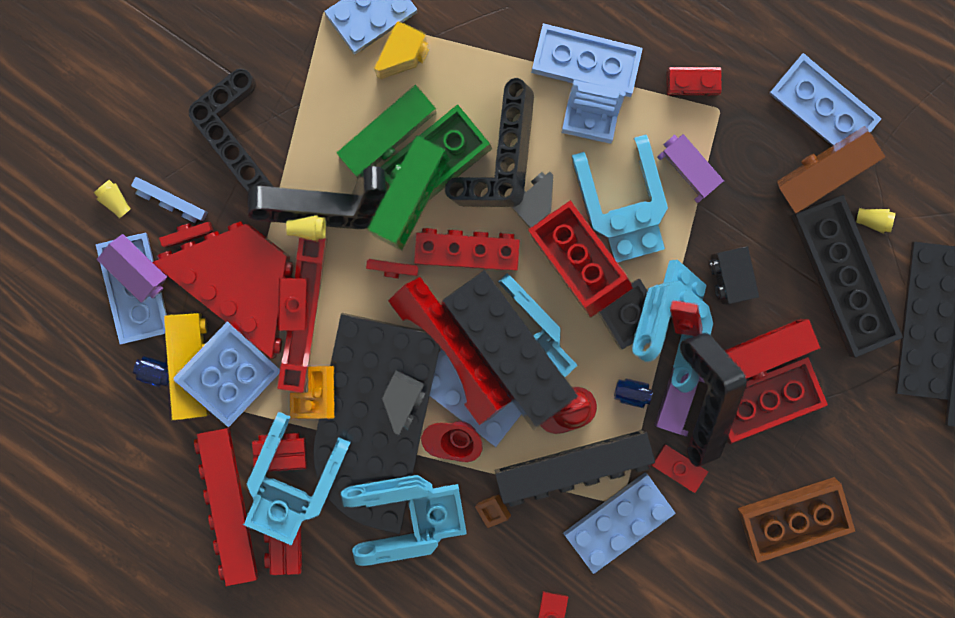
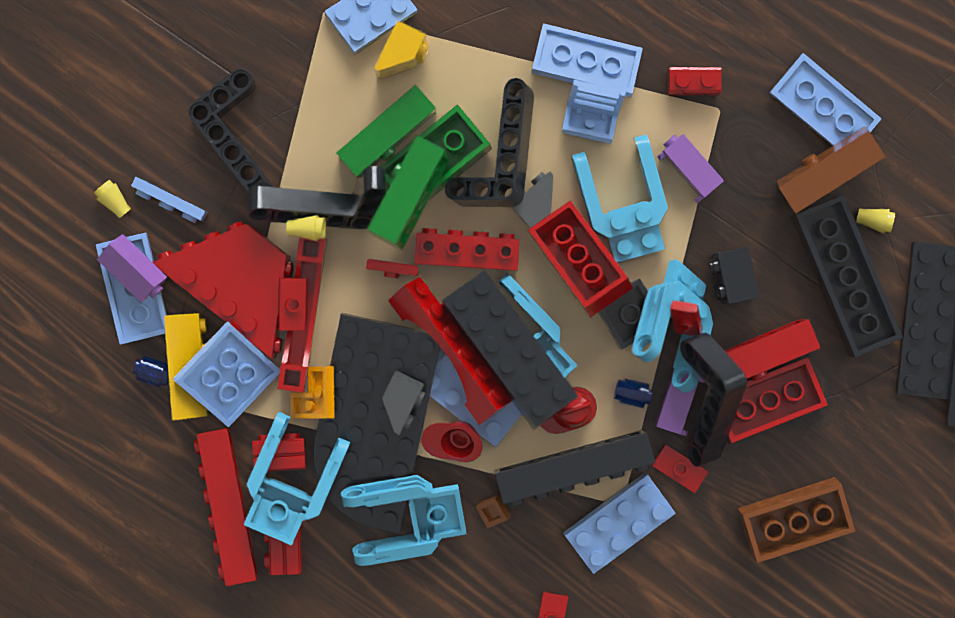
(186, 233): red plate -> none

